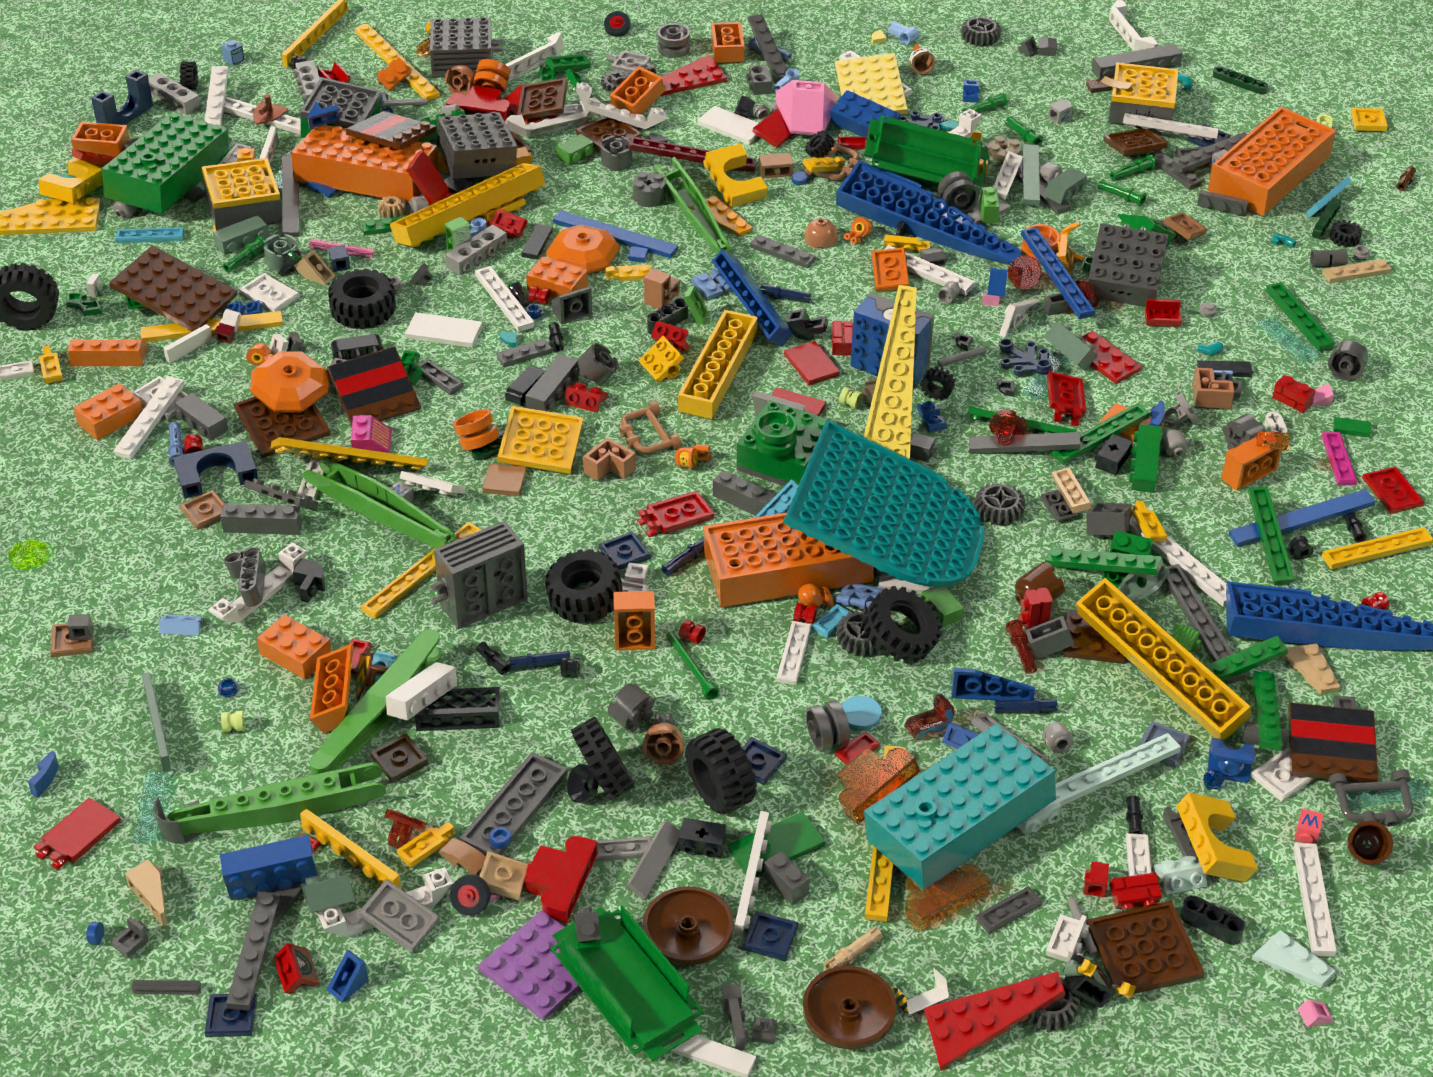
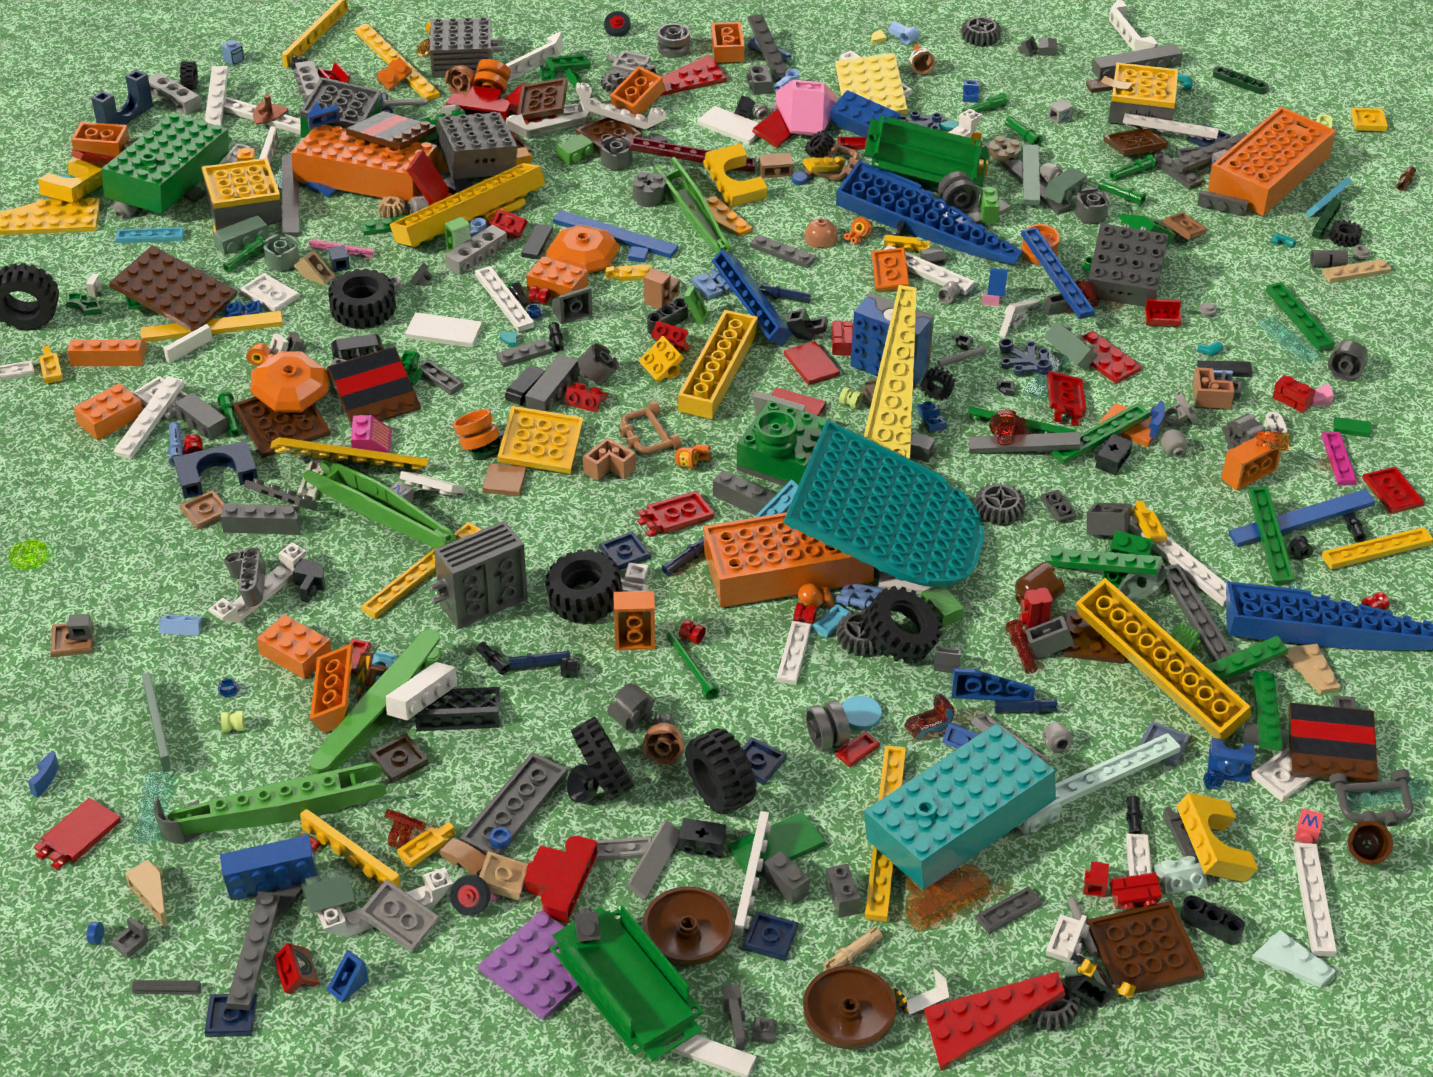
(227, 408): none -> green pin
(228, 326): leg -> none
(293, 257): black piece -> none
(843, 890): none -> dark grey brick
(873, 778): clear orange brick -> none
(946, 659): none -> dark grey piece
(1007, 174): white plate -> none
(1025, 272): clear red tile -> none
(1065, 254): light orange piece -> none
(1071, 490): tan plate -> none
(1092, 205): none -> dark grey brick
(1146, 458): green brick -> none
(1315, 1013): bright pink slope -> none

